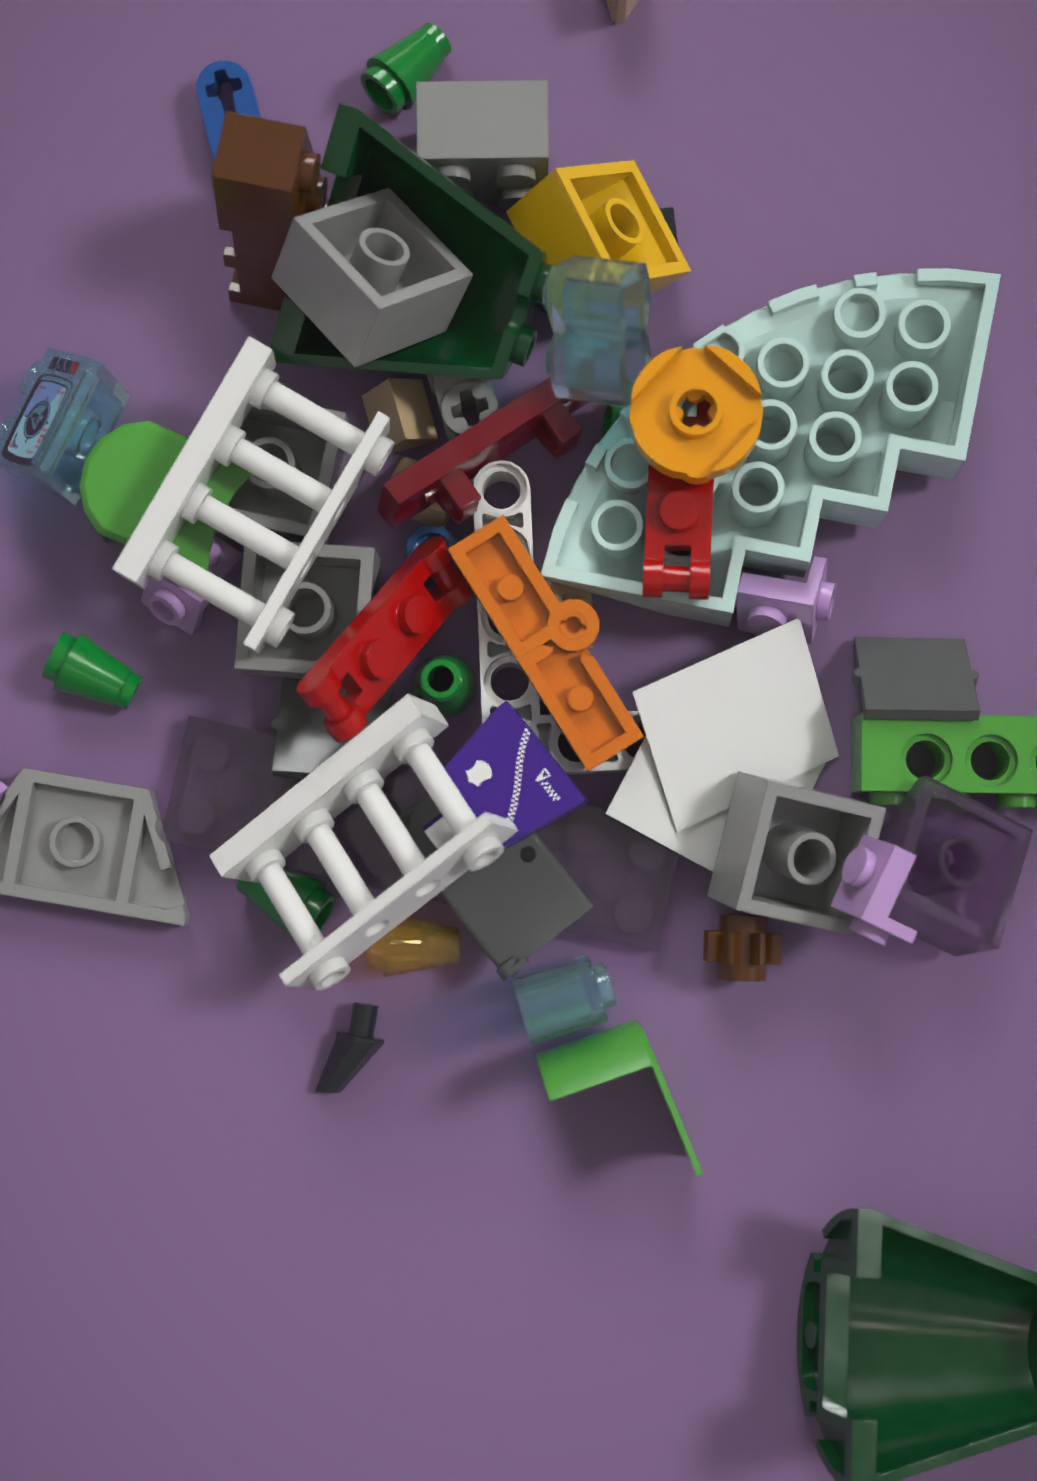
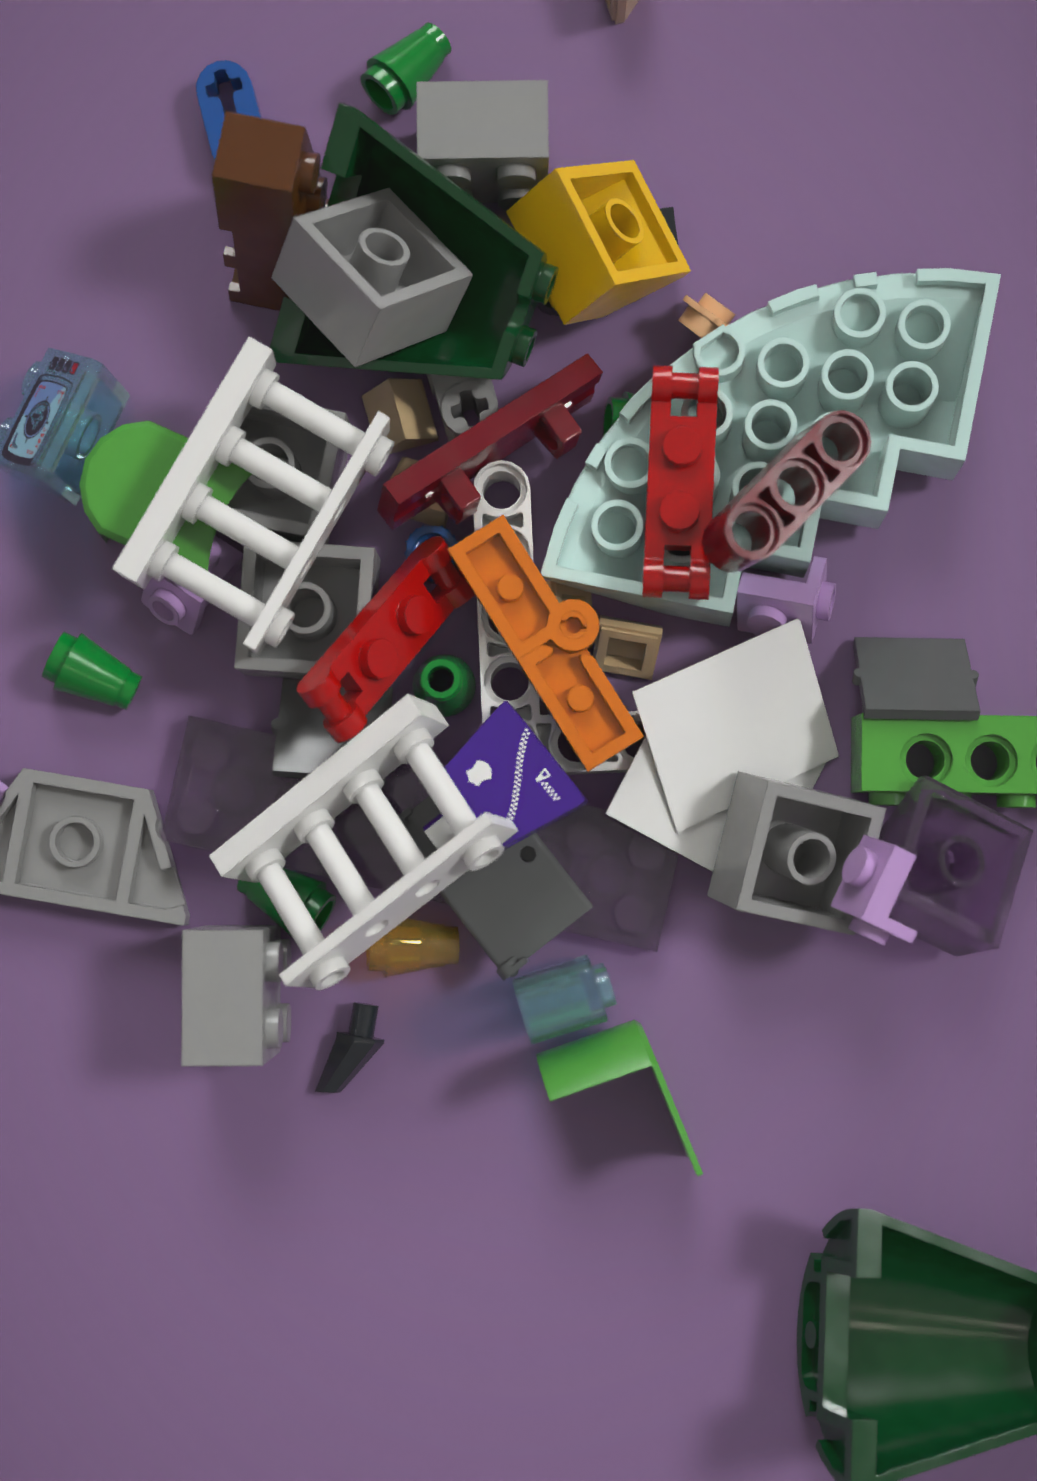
(233, 995): none -> light grey brick
(597, 328): clear light blue brick -> none
(627, 646): none -> tan slope
(695, 375): light orange plate -> none
(705, 315): none -> light nougat plate
(742, 947): reddish brown gear -> none
(811, 476): none -> beam

